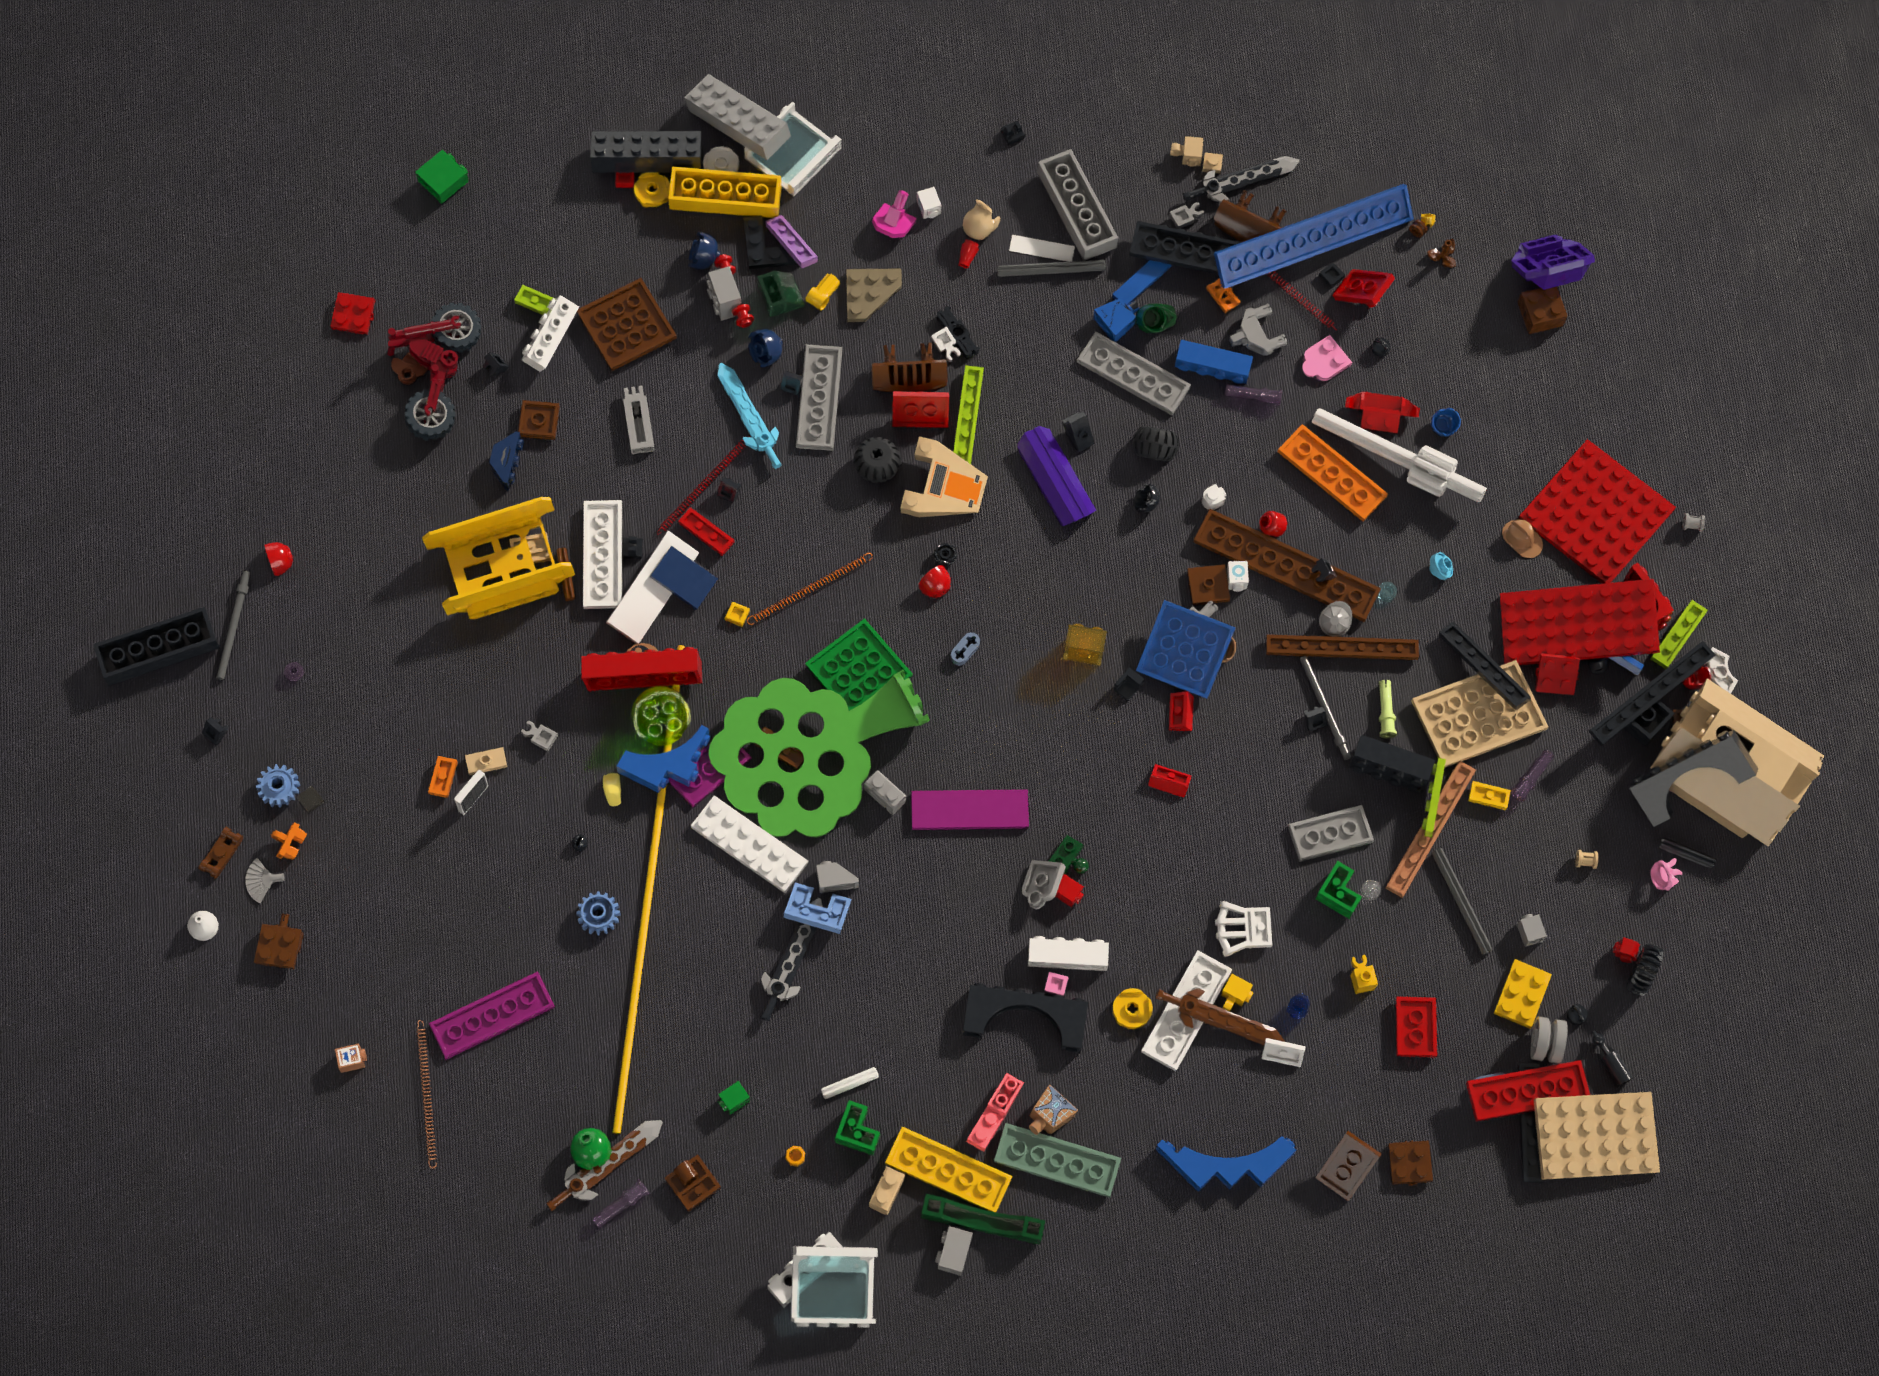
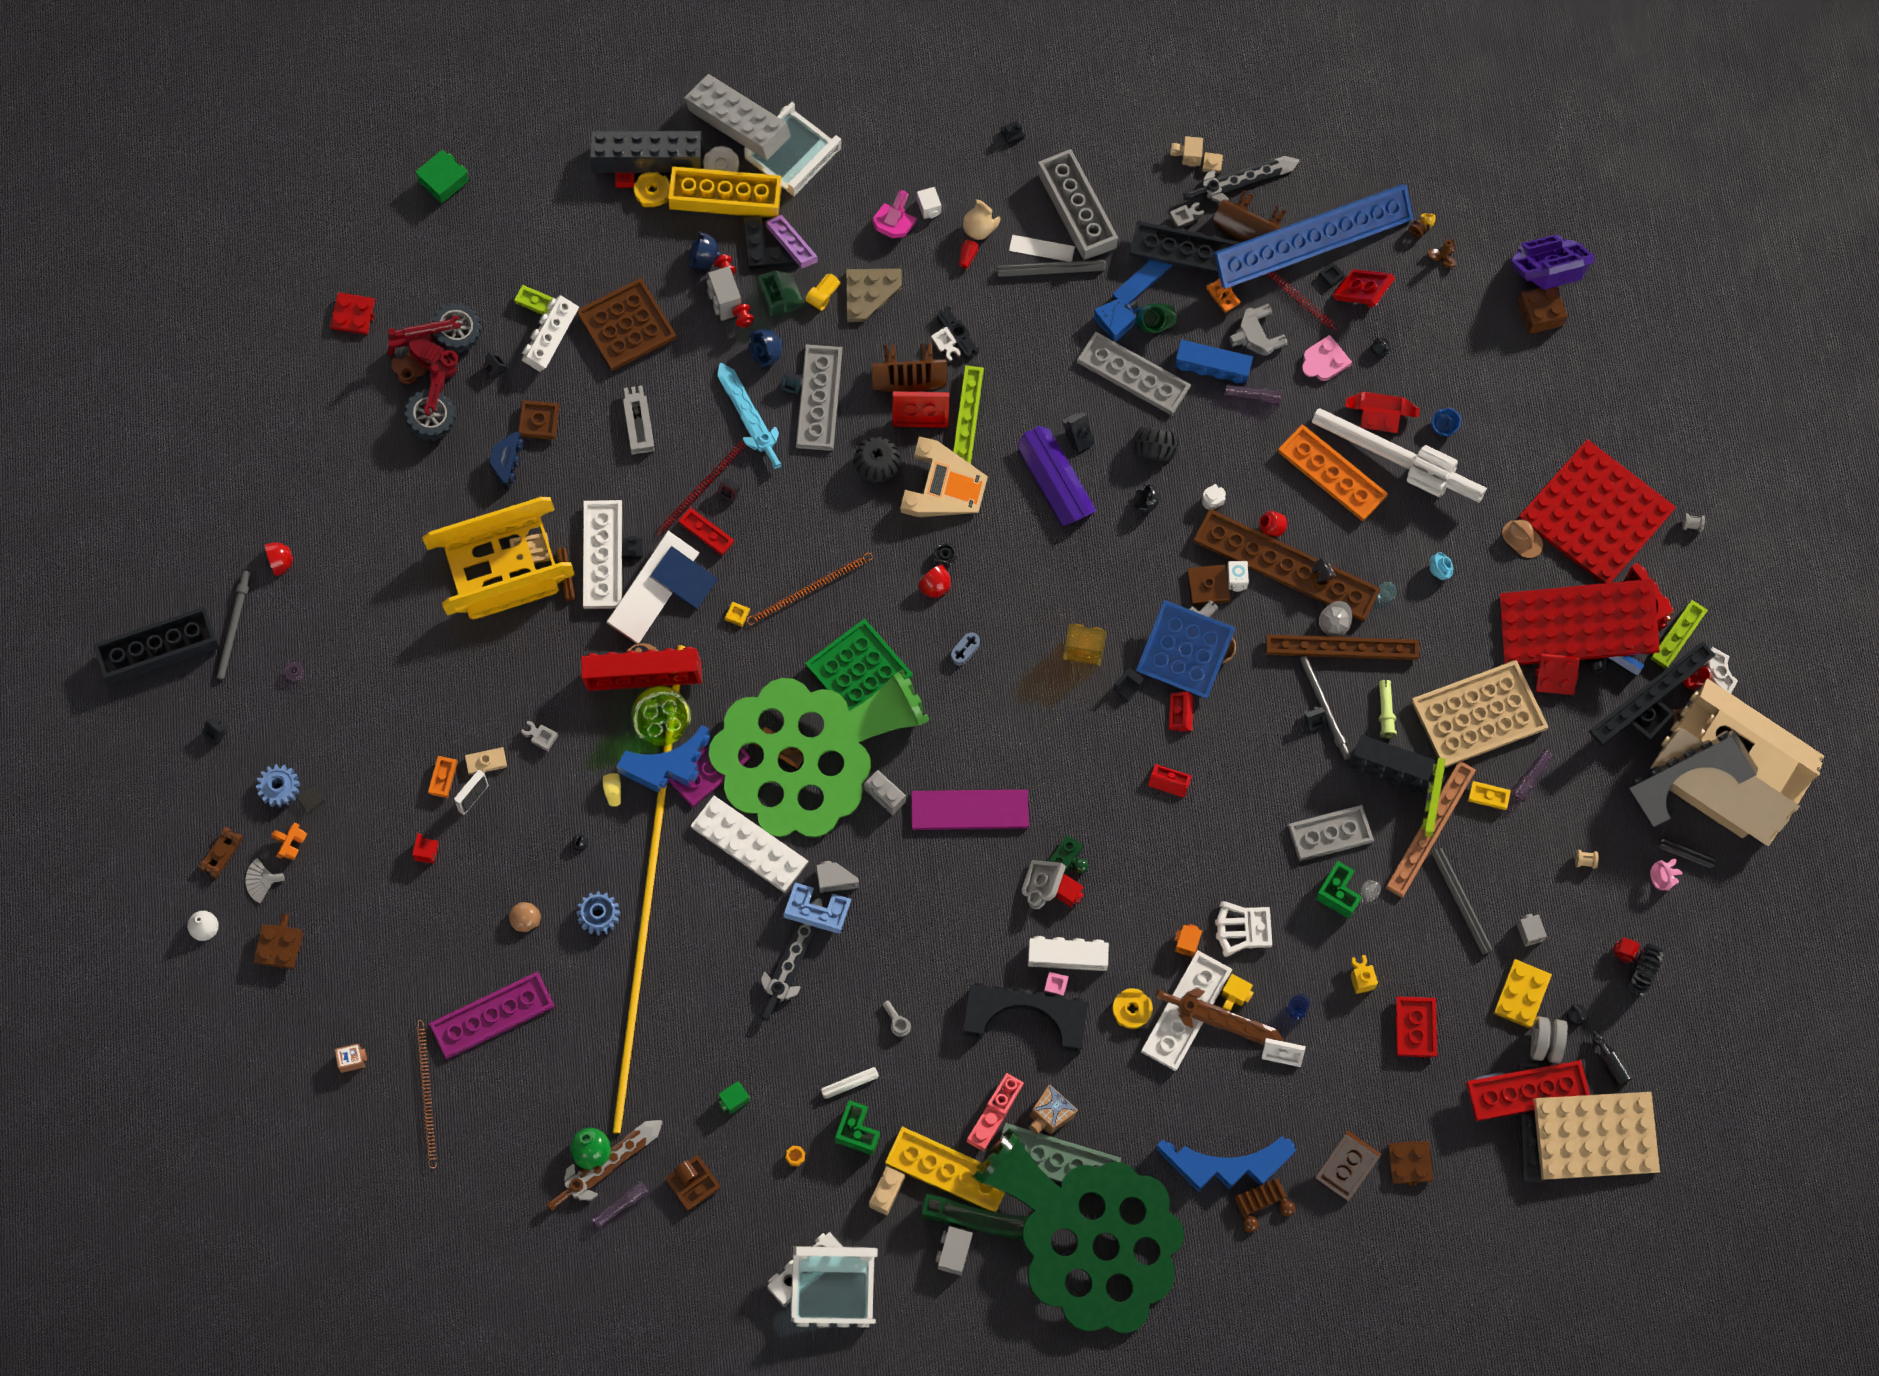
(425, 849): none -> red panel
(524, 917): none -> medium nougat hair
(900, 1025): none -> light grey plate
(1056, 1207): none -> dark green piece
(1188, 940): none -> orange brick
(1261, 1198): none -> reddish brown gear
(1484, 666): black plate -> none

